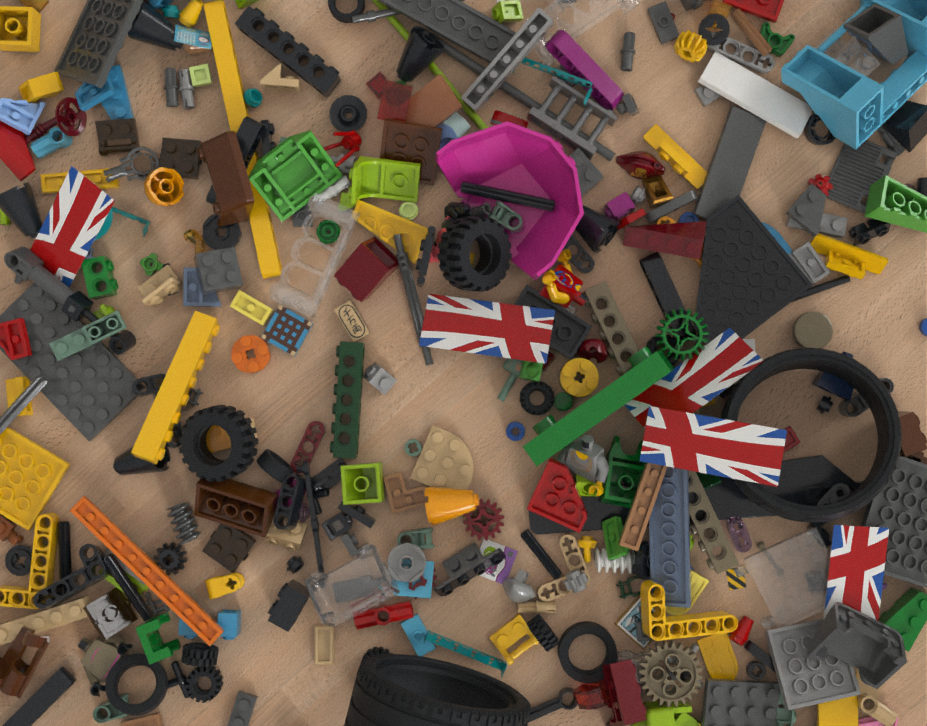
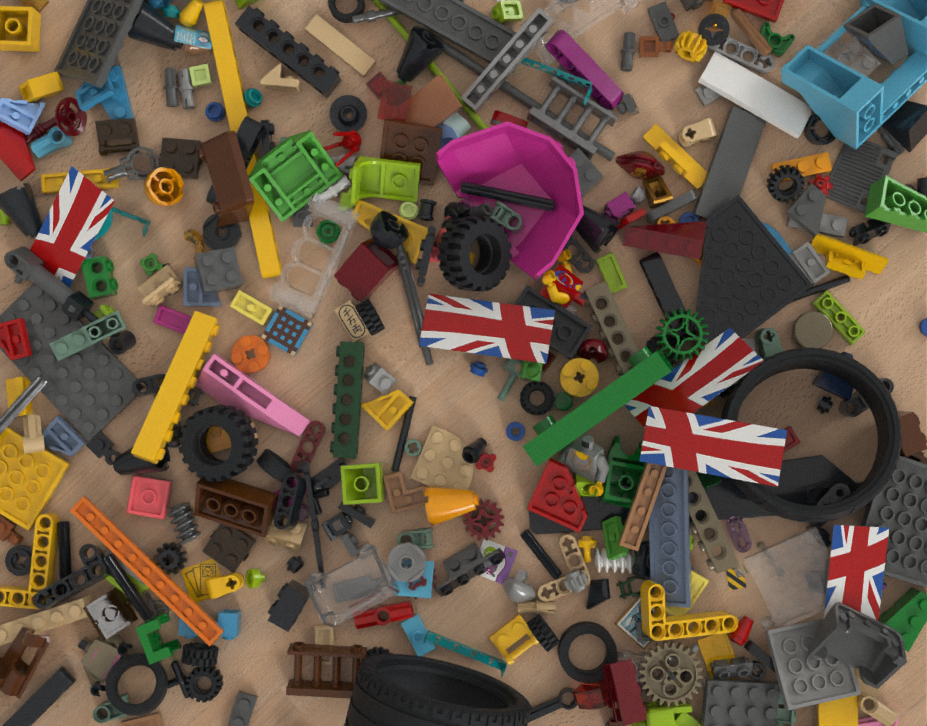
(33, 438): none -> tan piece
(63, 437): none -> sand blue wing
(101, 446): none -> black plate
(149, 497): none -> coral plate
(172, 319): none -> dark pink tile
(195, 578): none -> yellow sticker
(215, 111): none -> blue plate
(237, 389): none -> bright pink wedge
(254, 578): none -> lime tile
(317, 687): none -> reddish brown fence
(340, 45): none -> tan tile
(370, 317): none -> black tyre
(385, 231): none -> black cylinder
(388, 408): none -> yellow wing
(403, 436): none -> black bar
(426, 210): none -> black bush
(473, 451): none -> black cone
(478, 368): none -> blue plate
(488, 466): none -> red plate
(598, 592): none -> black piece
(611, 272): none -> lime tile
(650, 46): none -> dark orange plate
(700, 132): none -> tan piece
(739, 668): none -> dark grey hinge
(770, 345): none -> sand green piece
(778, 176): none -> black tyre
(807, 165): none -> light orange plate
(847, 326): none -> lime tile

